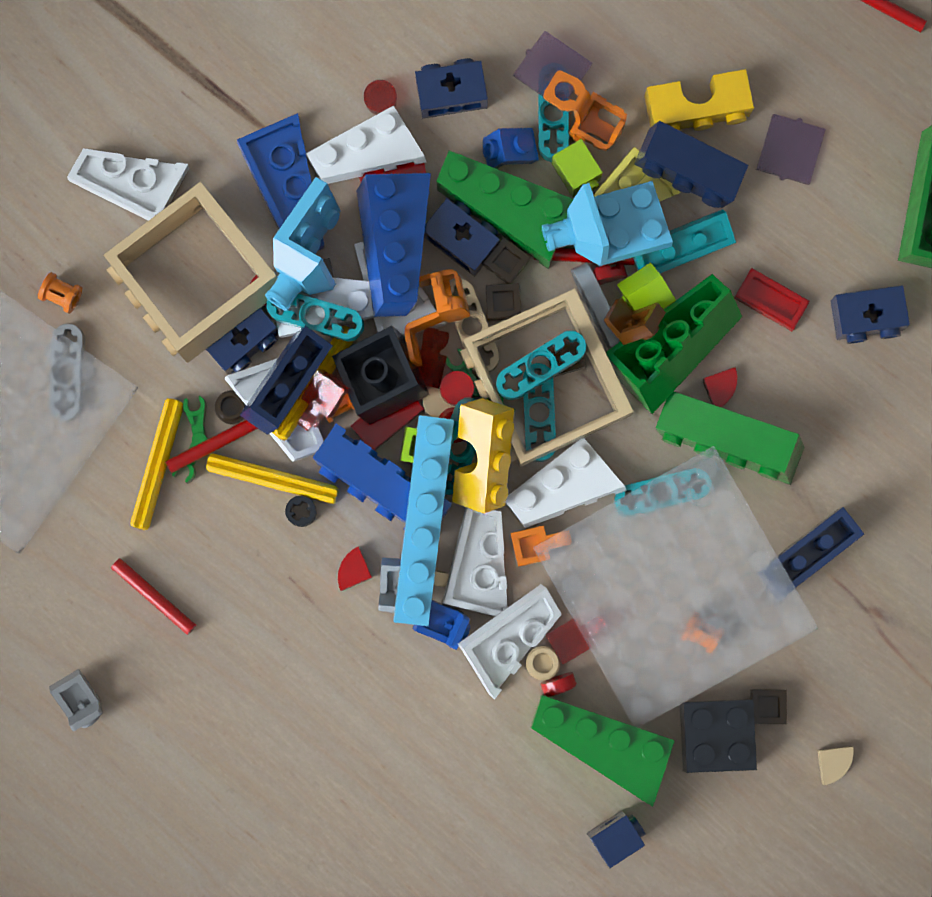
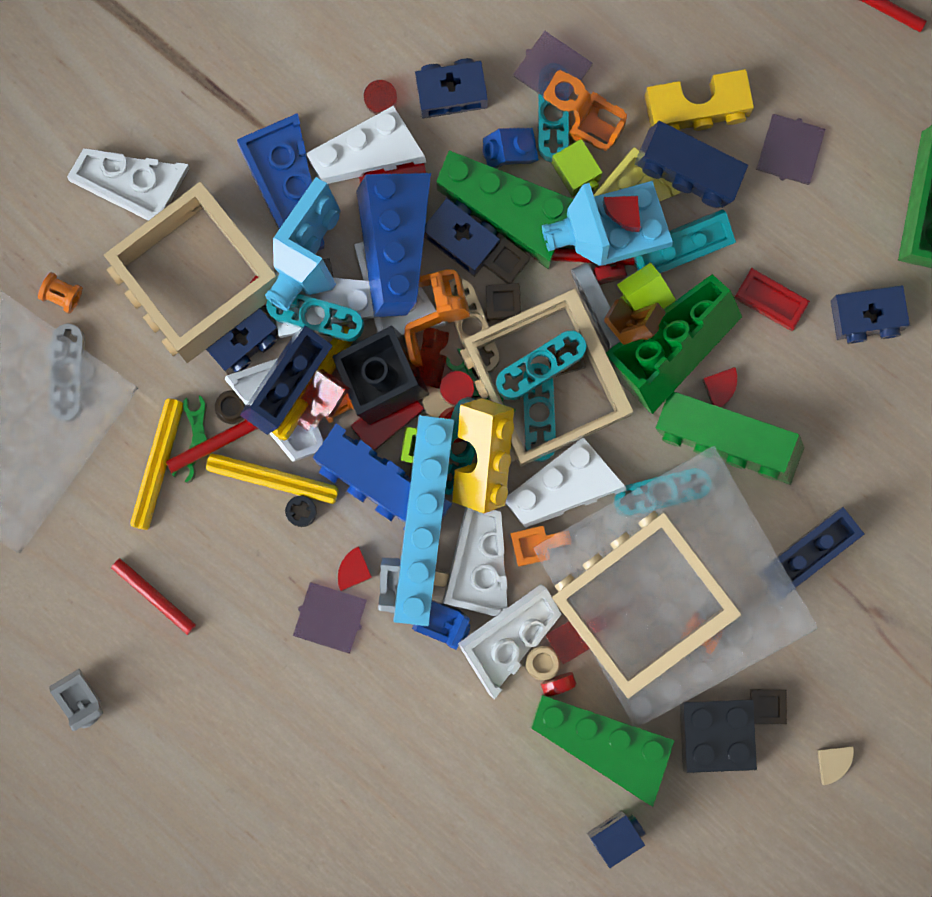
(330, 617): none -> clear purple piece
(623, 211): none -> red tile
(679, 650): none -> tan window

